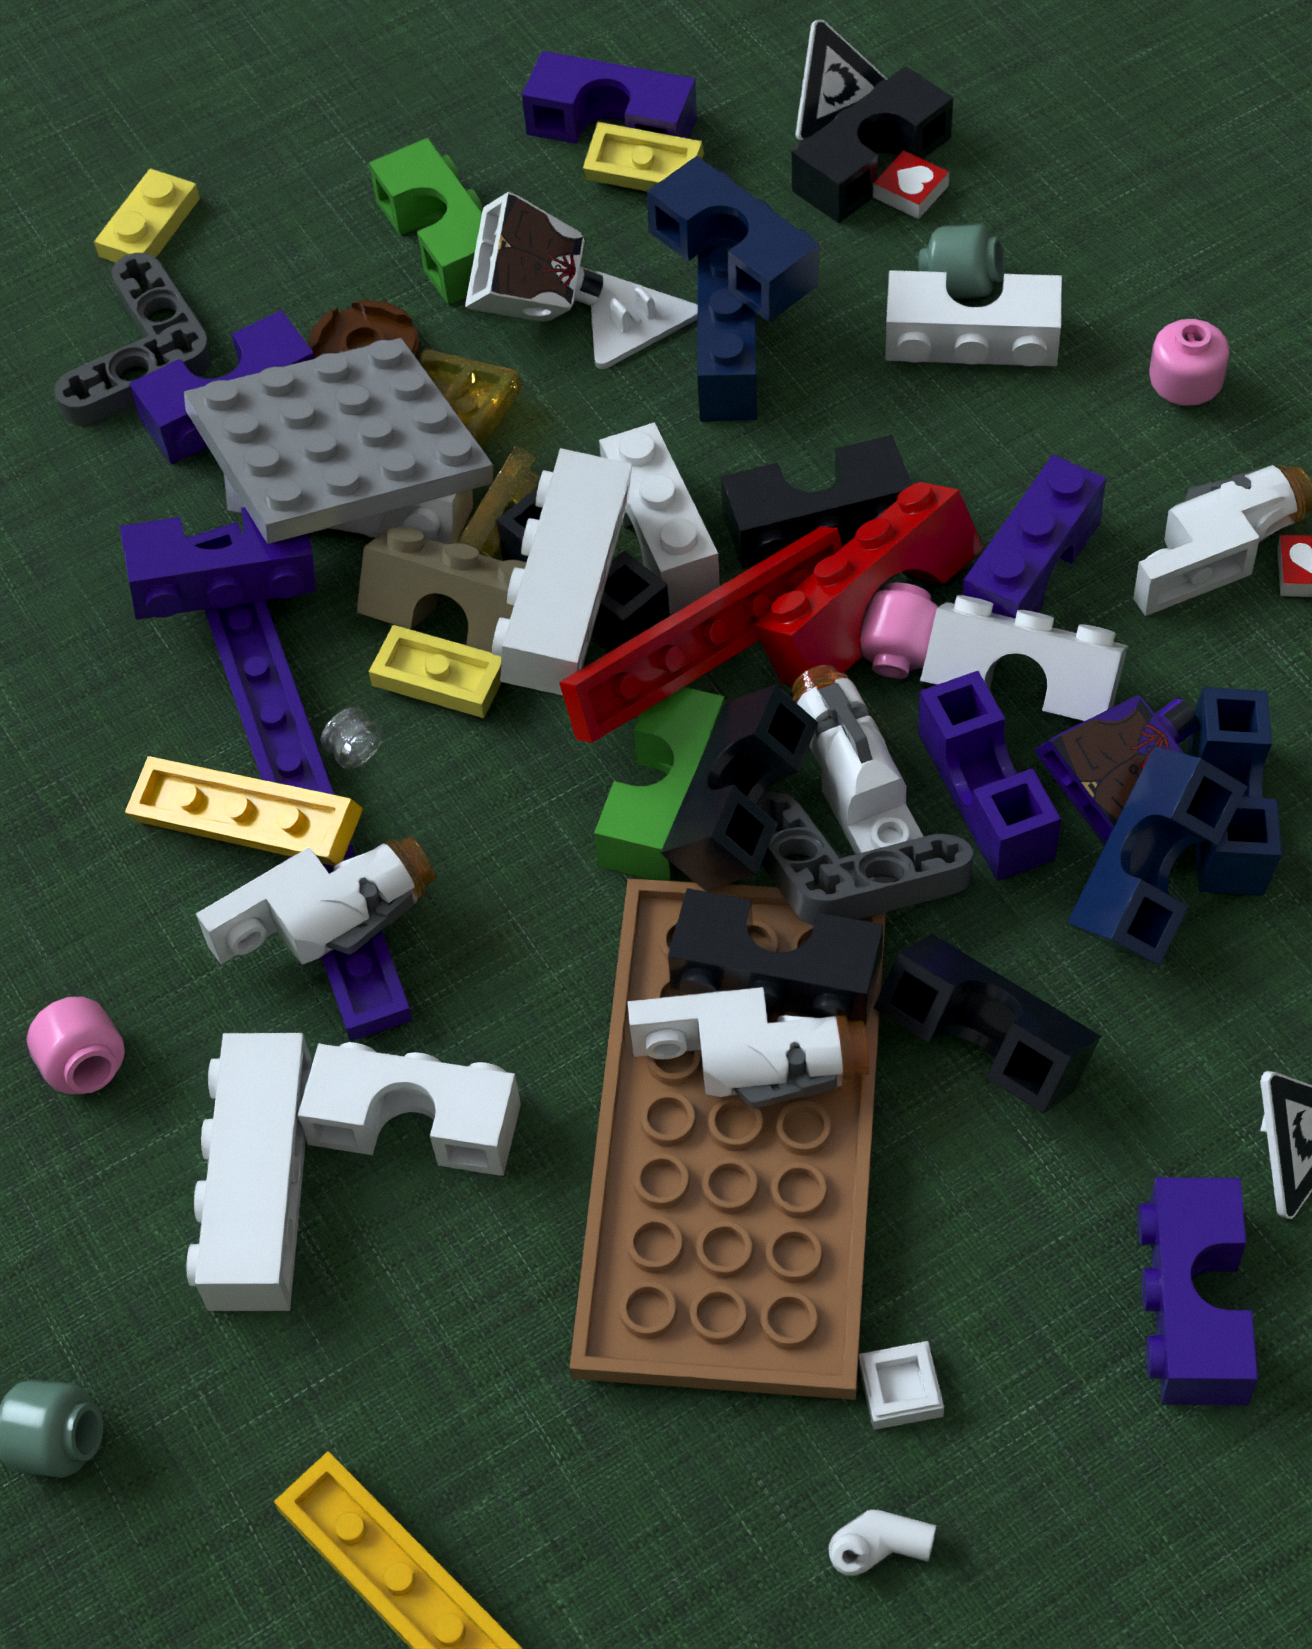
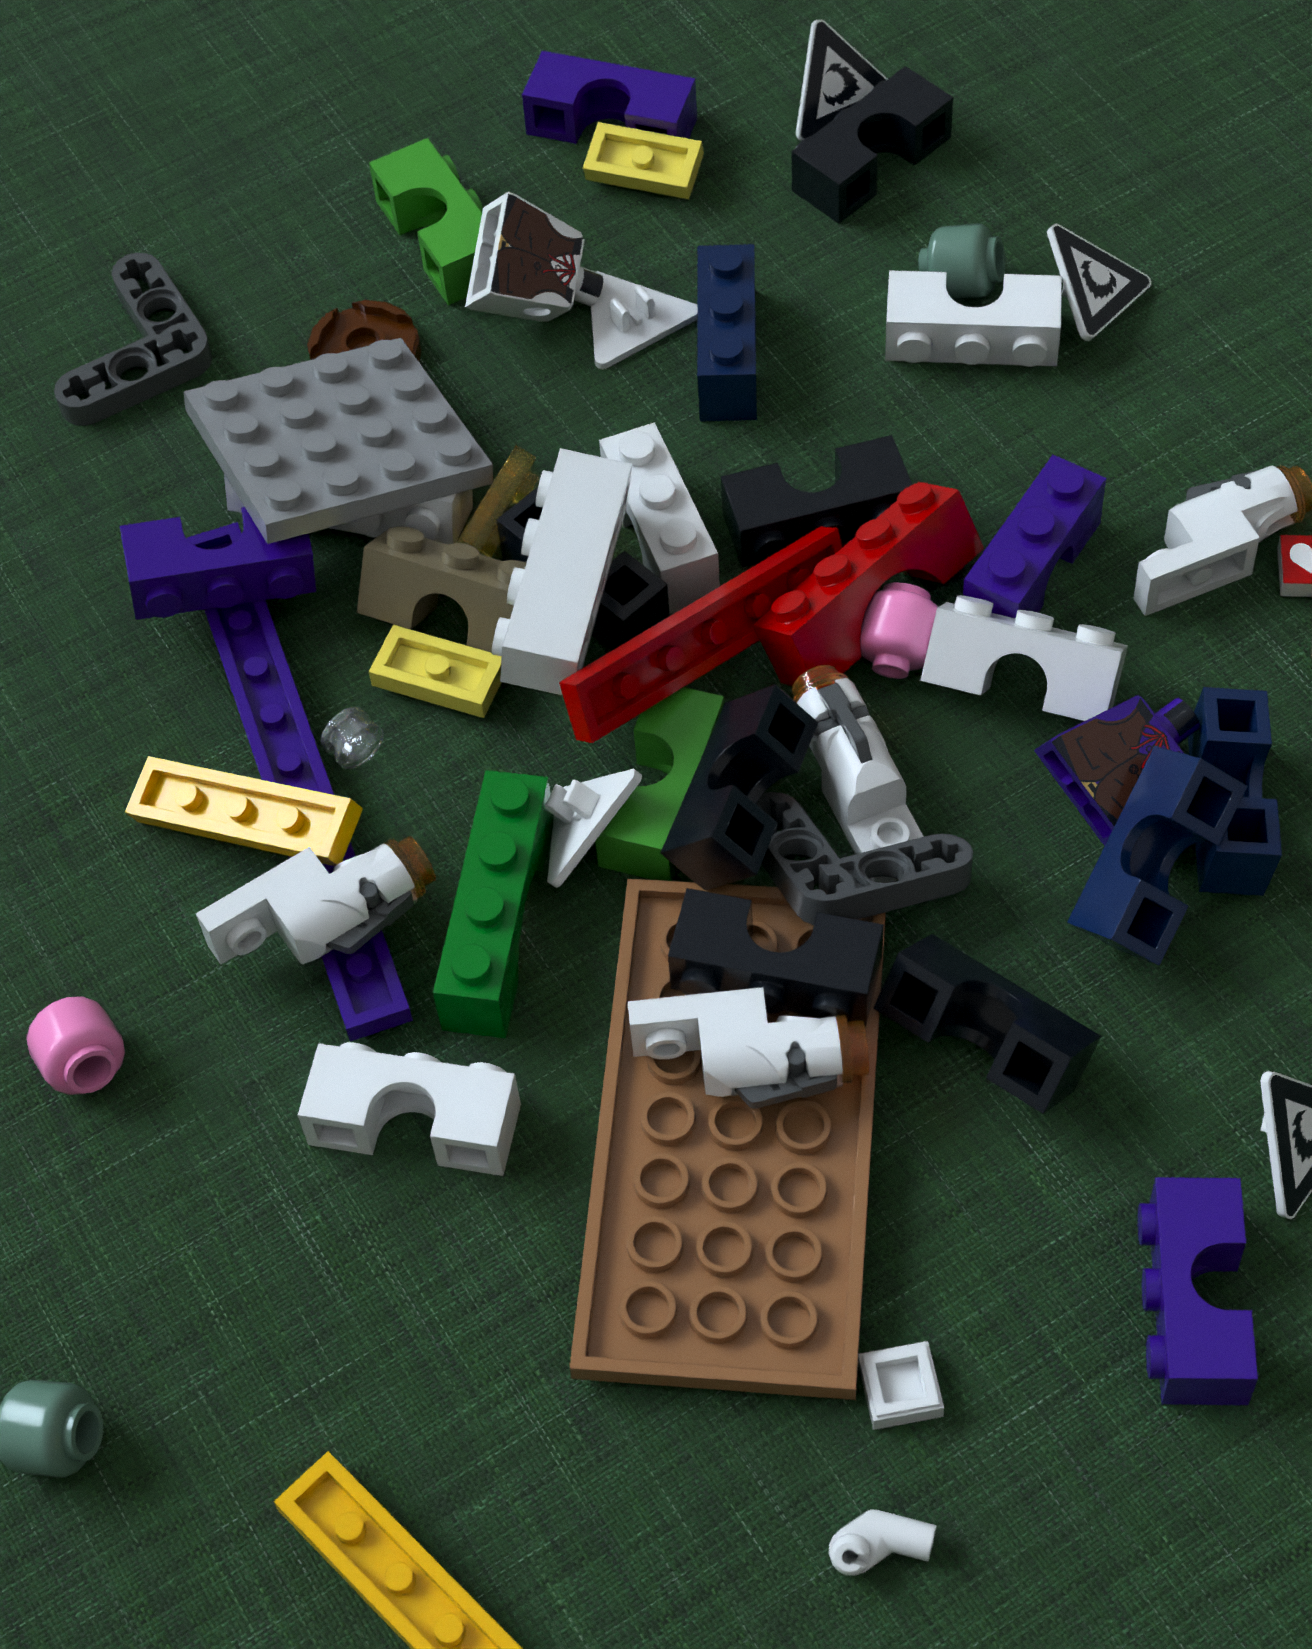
(147, 216): light yellow plate -> none
(161, 393): dark purple arch -> none
(252, 1174): white brick -> none
(473, 389): clear yellow wing -> none
(482, 941): none -> green arch
(582, 815): none -> white piece
(768, 257): dark blue arch -> none
(911, 184): tile -> none
(1001, 808): dark purple arch -> none
(1093, 281): none -> piece
(1189, 362): bright pink head -> none

